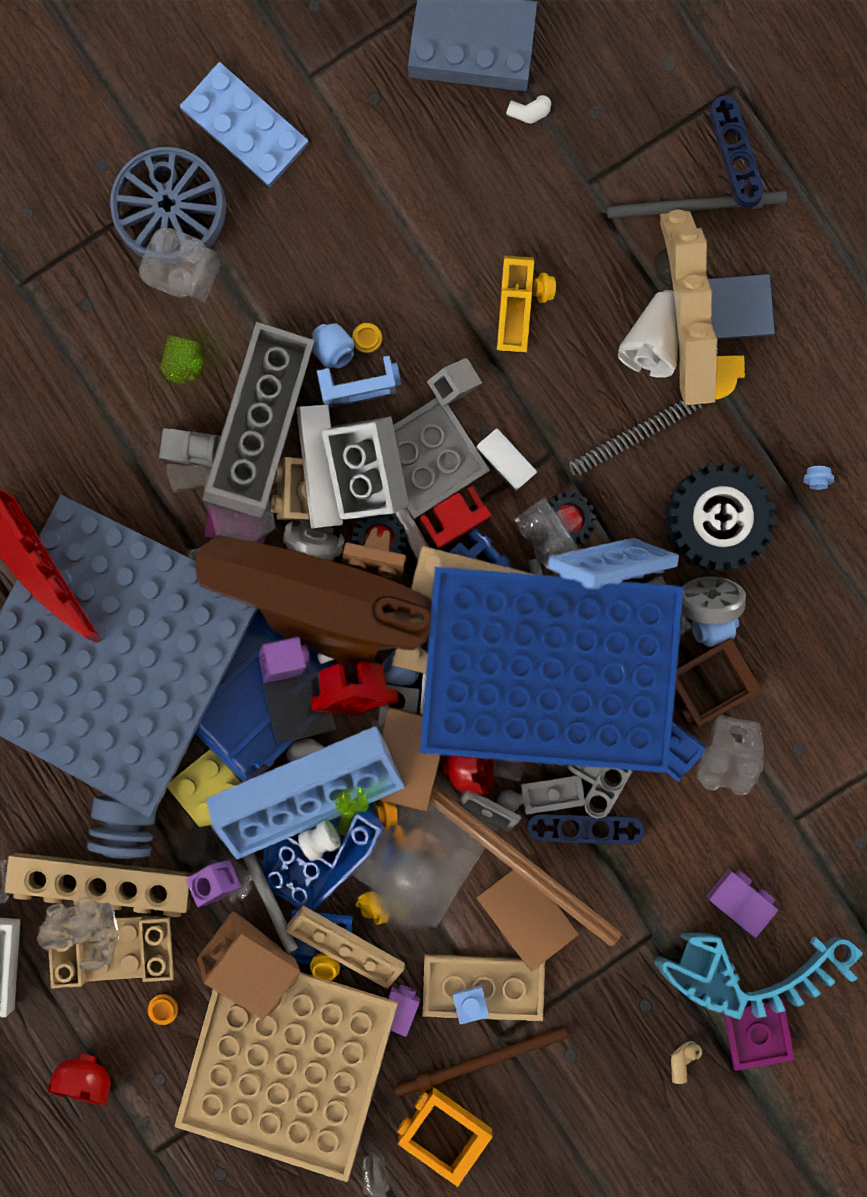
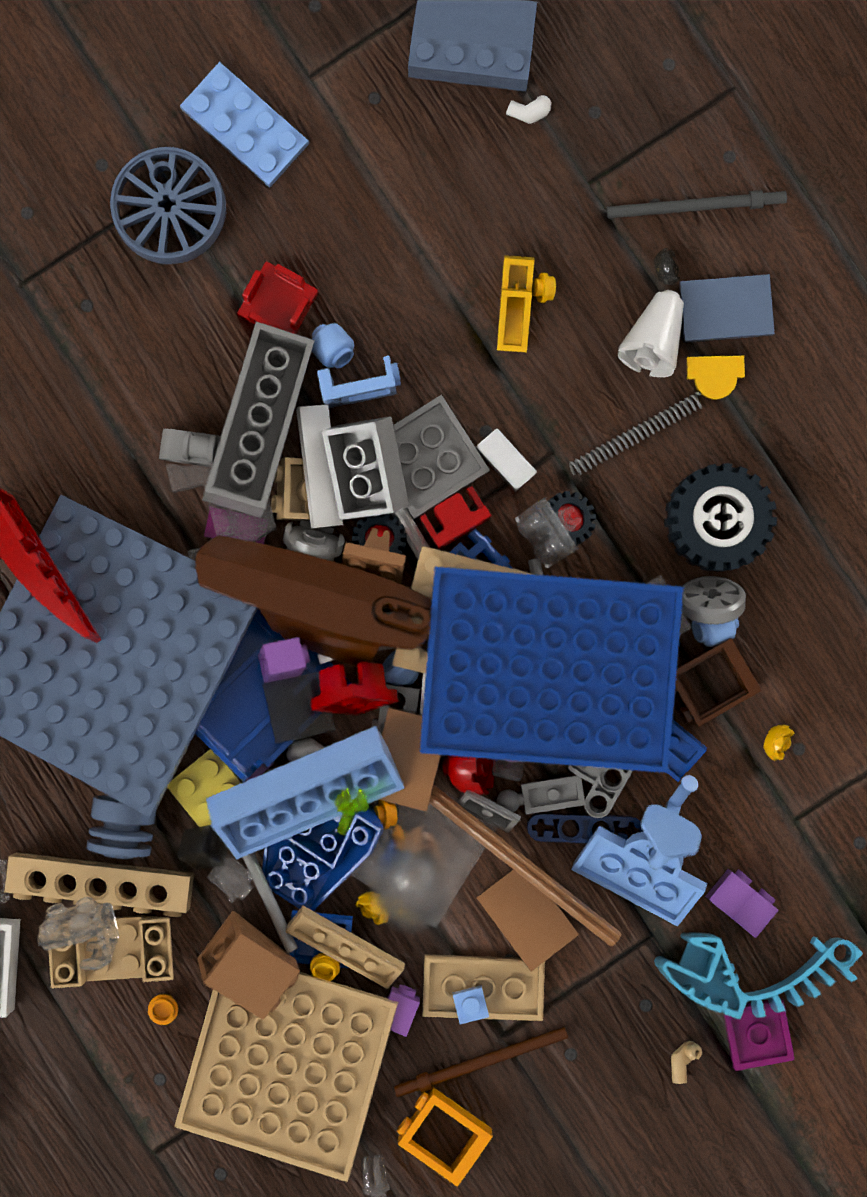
(81, 1080): red cylinder -> none
(179, 265): clear piece -> none
(181, 359): clear neon green brick -> none
(213, 883): medium lavender brick -> none
(277, 298): none -> red panel
(319, 840): white wheel -> none
(367, 337): yellow plate -> none
(454, 382): light grey brick -> none
(612, 562): light blue plate -> none
(647, 874): none -> light blue plate
(693, 305): tan arch -> none
(730, 762): clear piece -> none
(737, 151): dark blue beam -> none
(778, 741): none -> yellow plate
(818, 477): light blue plate -> none

